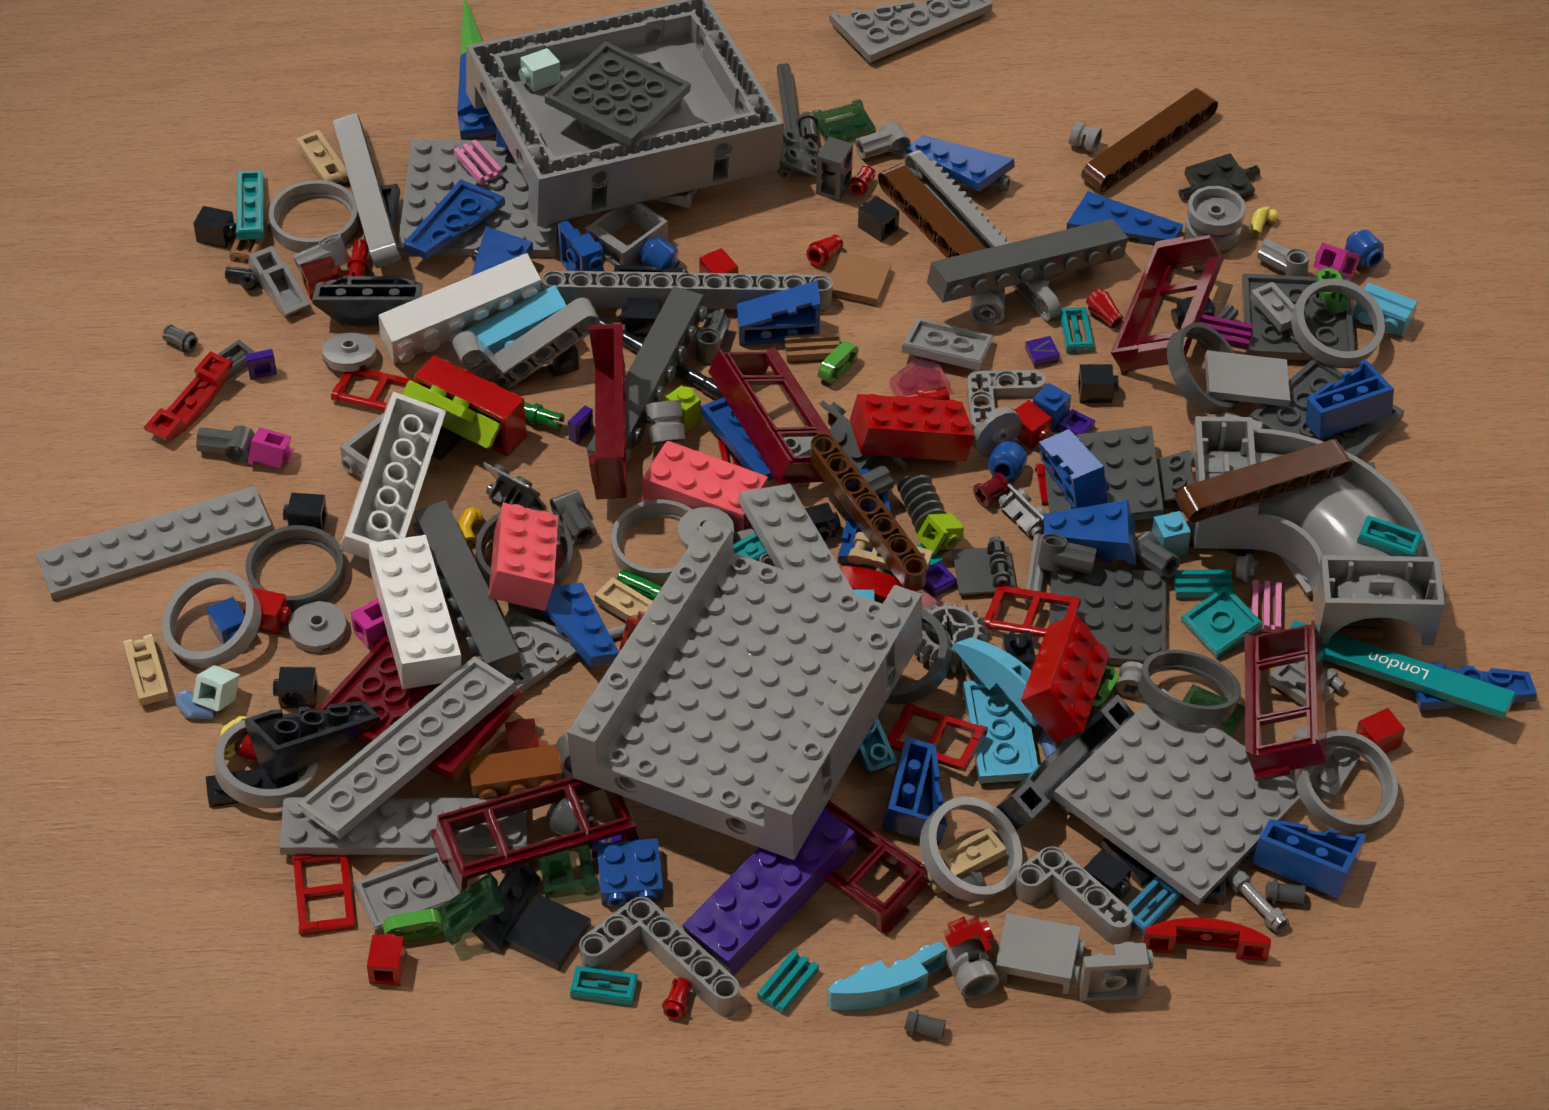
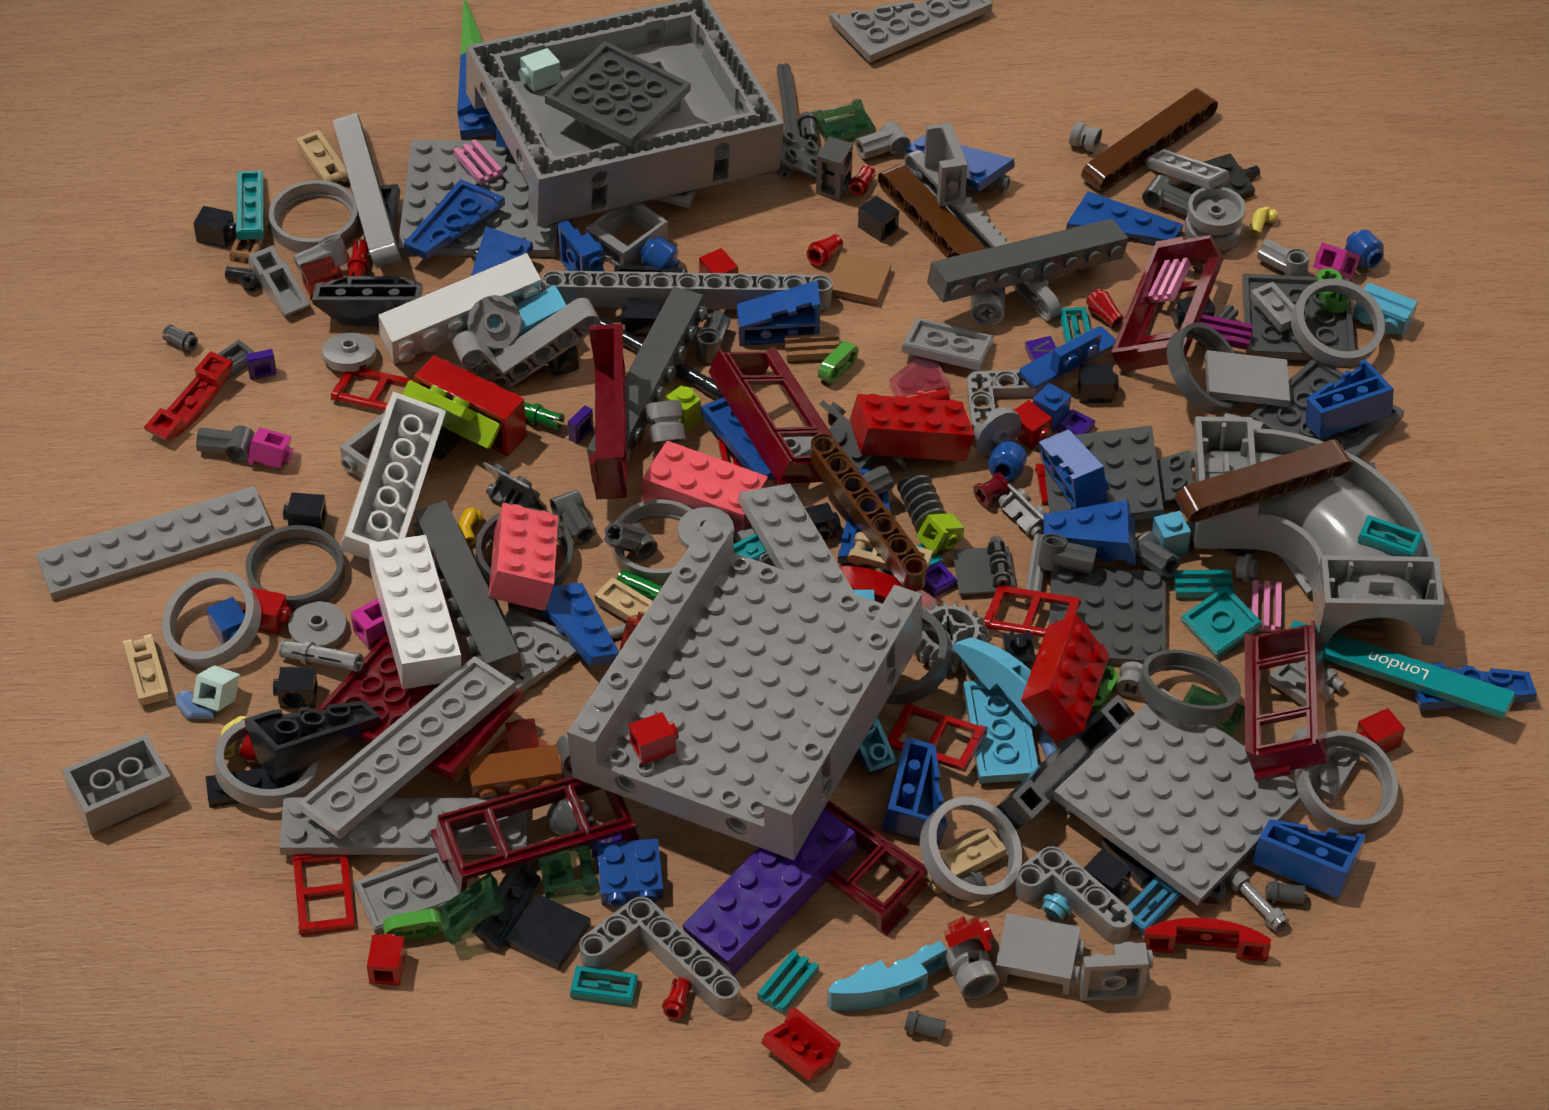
(118, 783): none -> light grey brick
(310, 653): none -> light grey pin
(507, 314): none -> light grey plate
(631, 538): none -> dark grey piece
(653, 738): none -> red brick
(802, 1044): none -> red bracket
(945, 151): none -> light grey panel
(1056, 906): none -> medium azure plate
(1067, 357): none -> blue bracket
(1163, 193): none -> dark grey piece
(1168, 279): none -> bright pink tile
(1187, 169): none -> light grey tile

